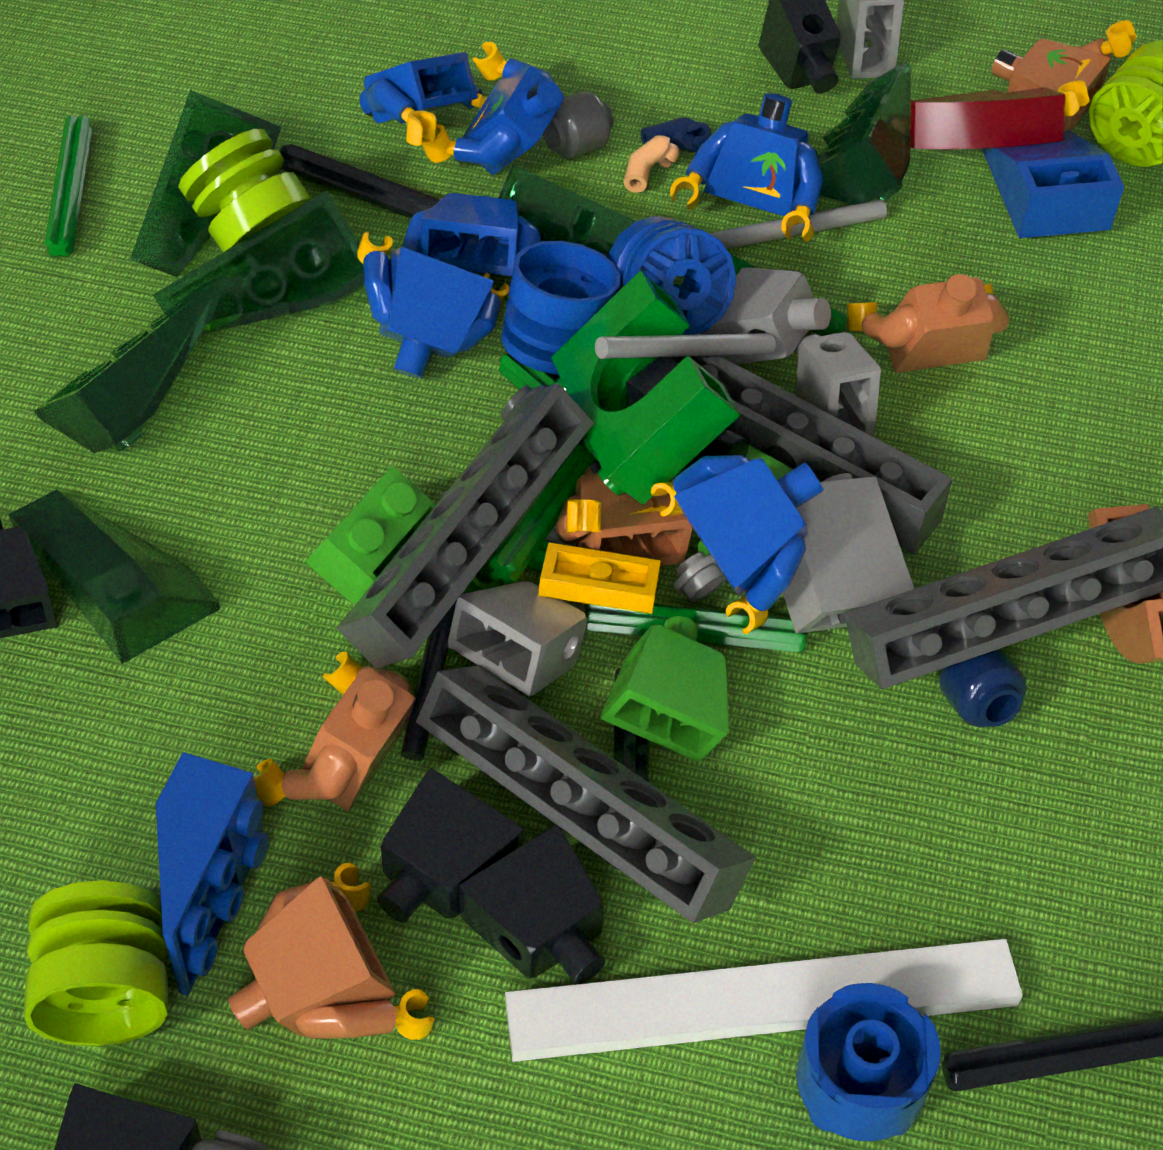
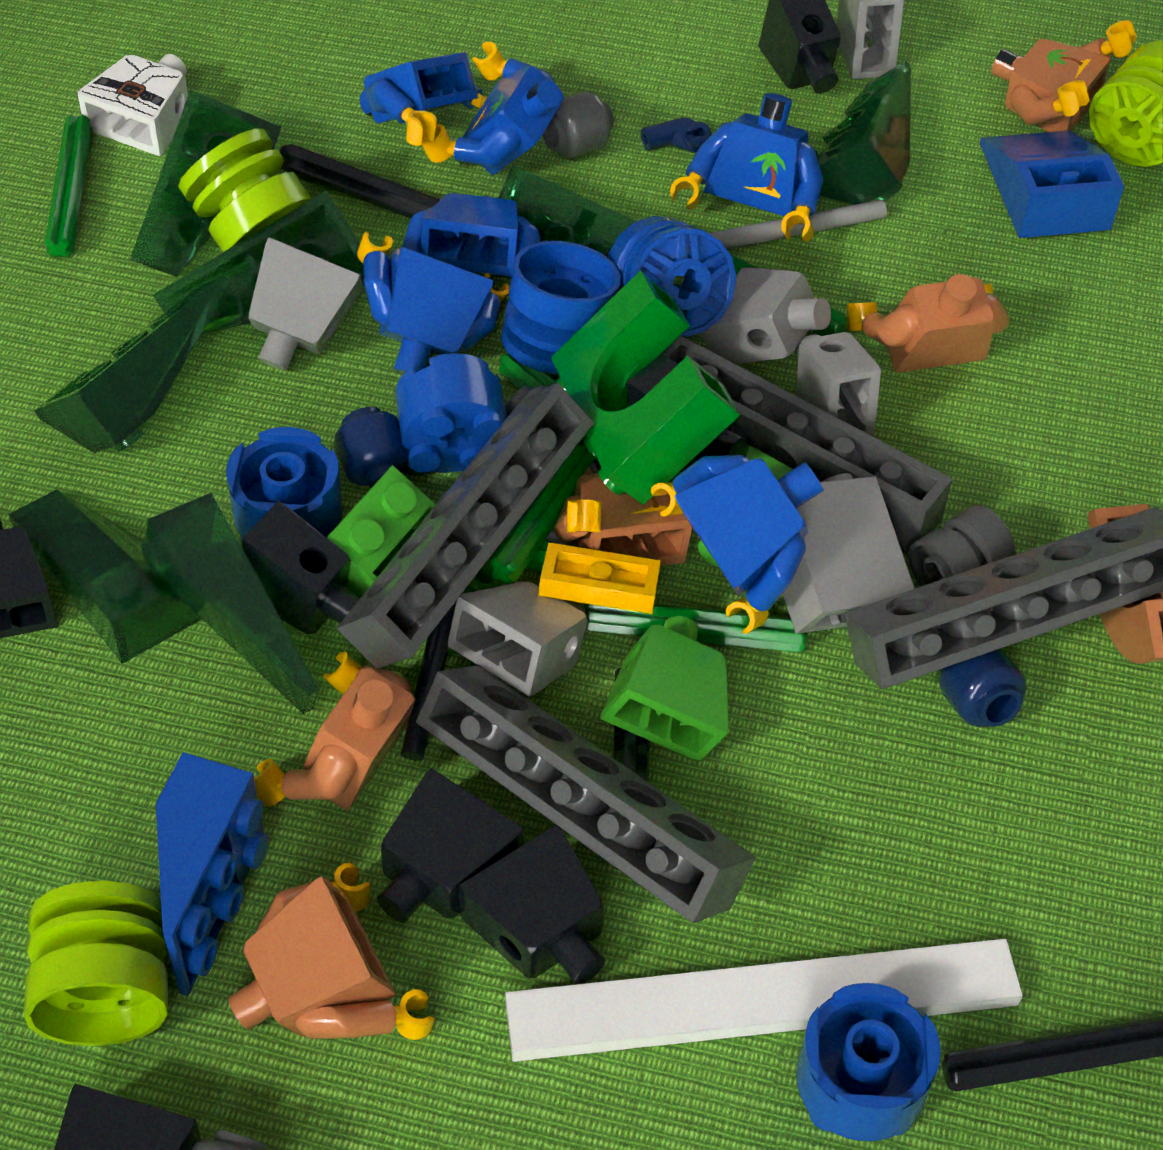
(137, 101): none -> white torso
(216, 580): none -> clear green wedge
(286, 468): none -> blue brick
(299, 302): none -> light grey torso
(299, 570): none -> black torso
(370, 445): none -> dark blue head
(448, 412): none -> blue brick
(658, 150): light nougat arm -> none
(684, 345): light grey bar -> none
(698, 577): light grey plate -> none
(964, 543): none -> dark grey wheel
(988, 119): dark red slope -> none

